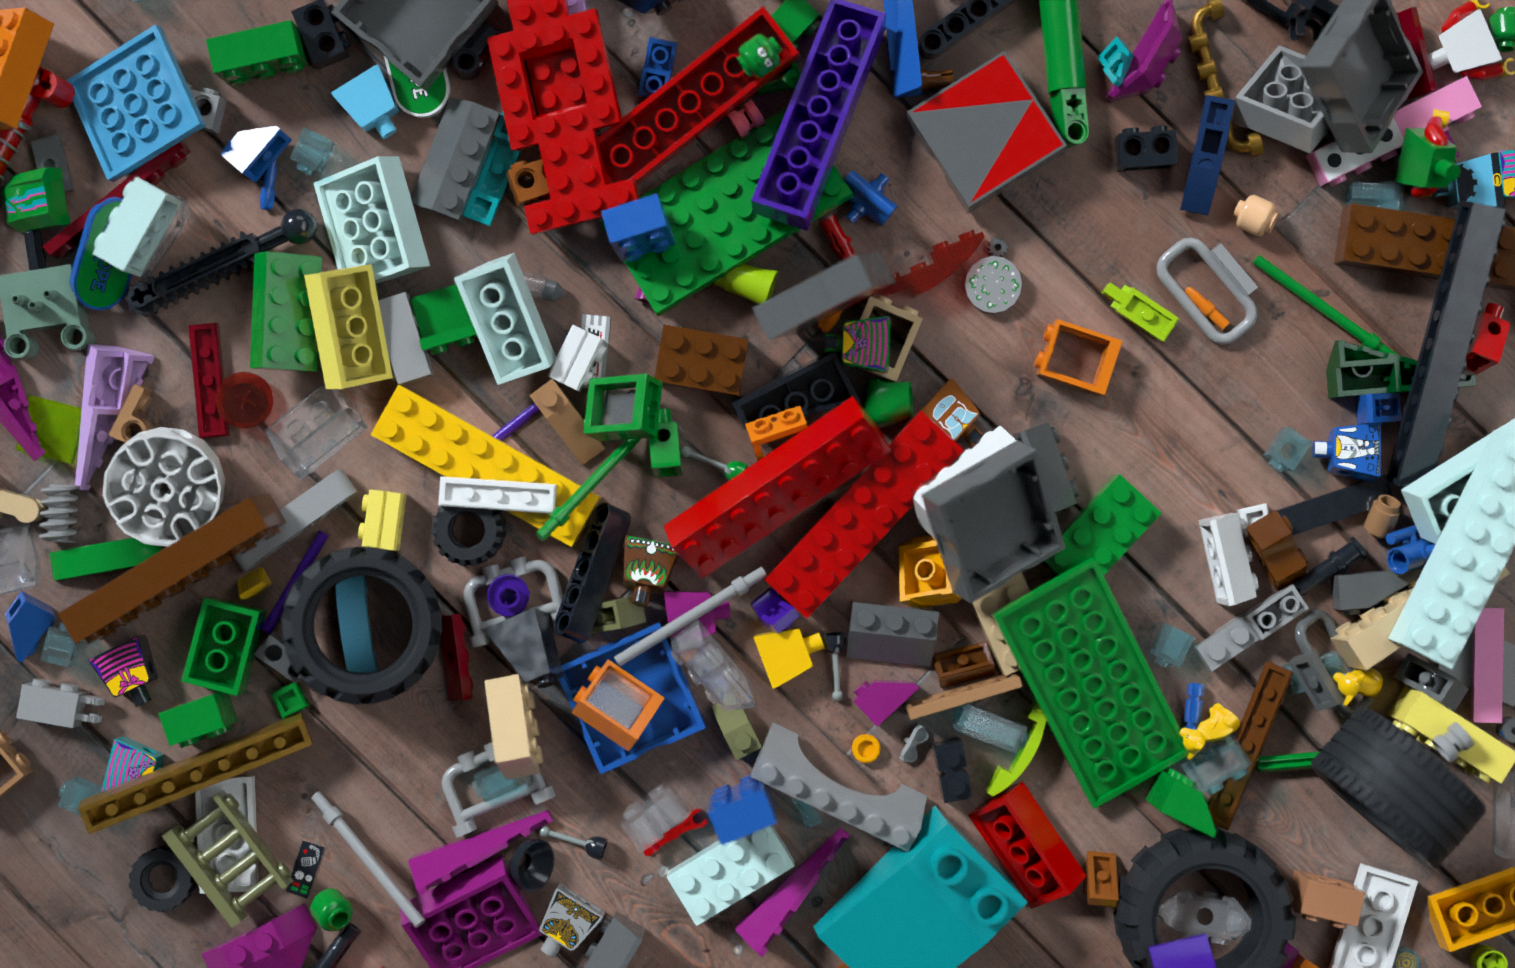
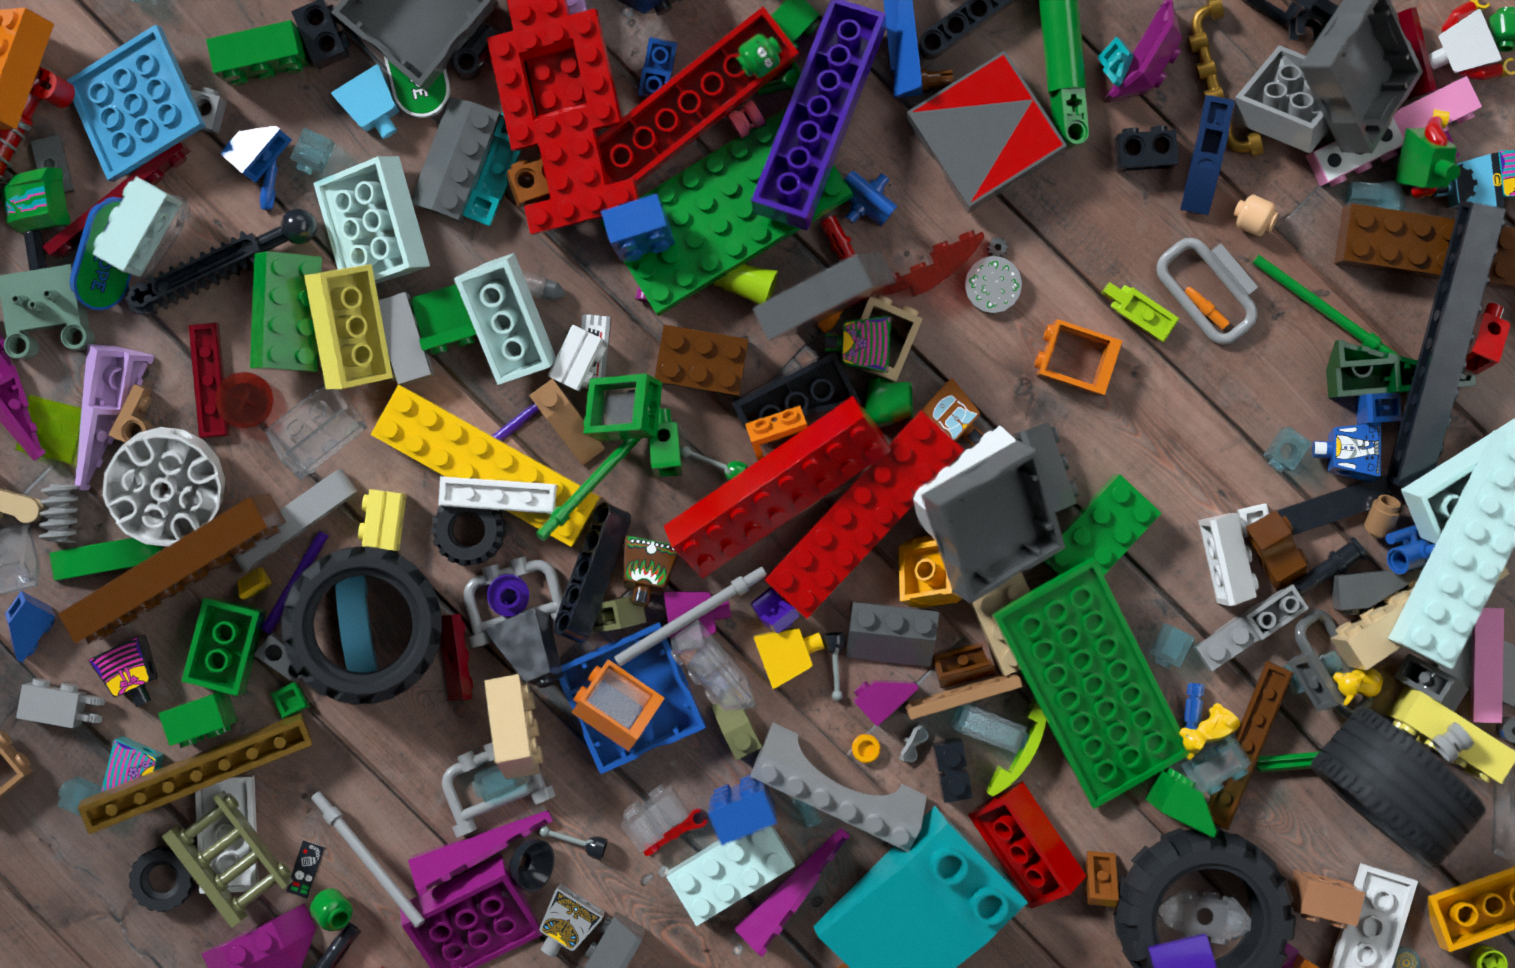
(60, 647): clear light blue brick -> none

